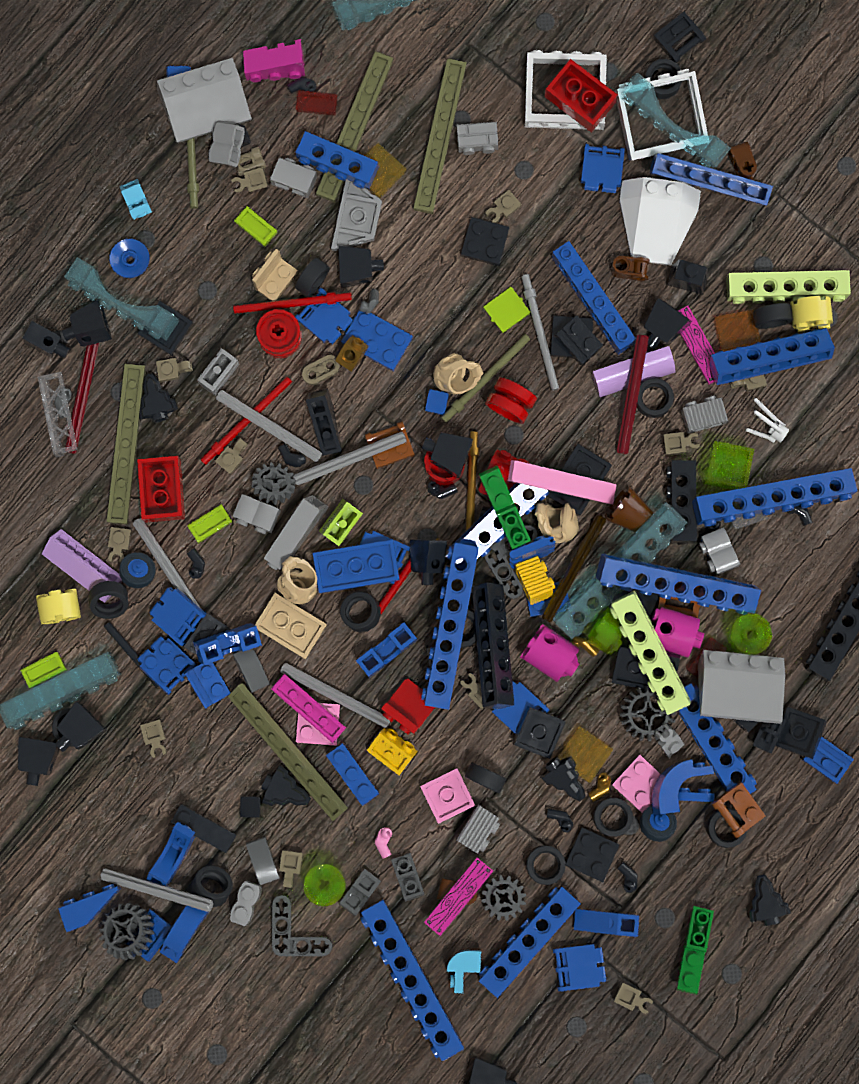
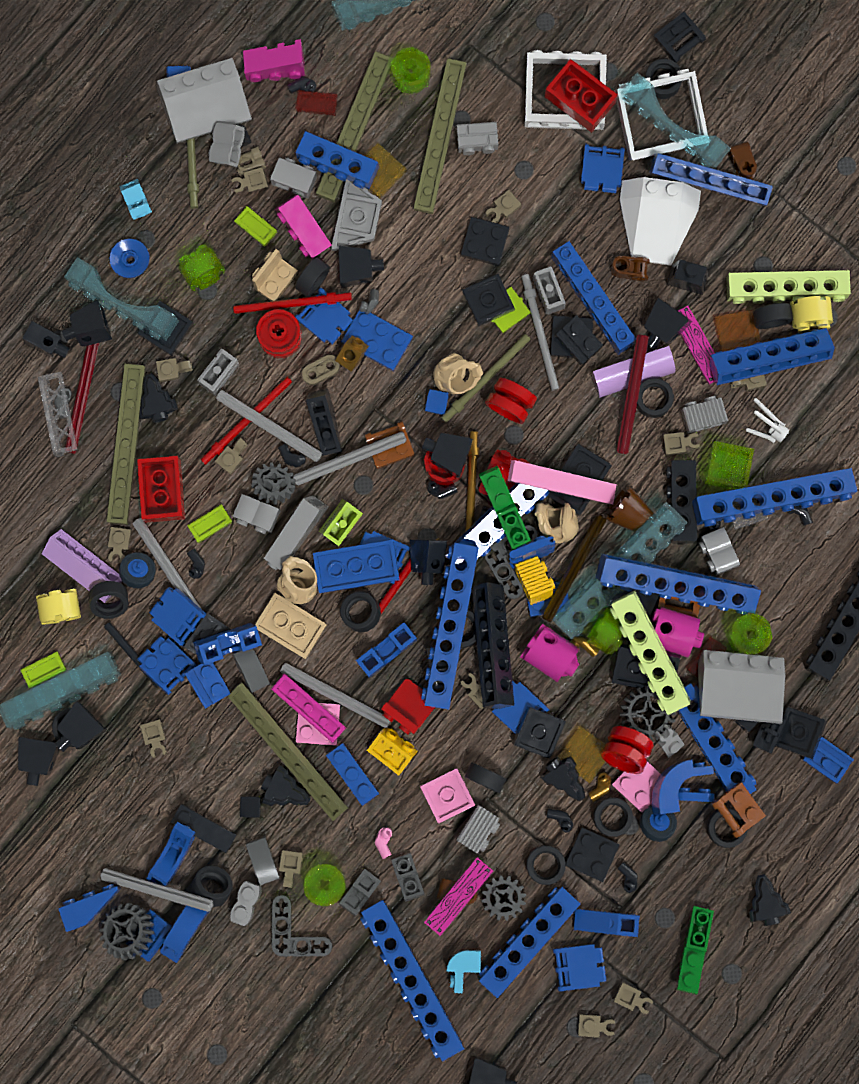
(201, 268): none -> clear neon green brick
(302, 227): none -> dark pink wedge
(410, 81): none -> clear neon green brick
(488, 299): none -> black tile
(549, 290): none -> light grey brick
(591, 1026): none -> dark tan plate
(627, 750): none -> red wheel

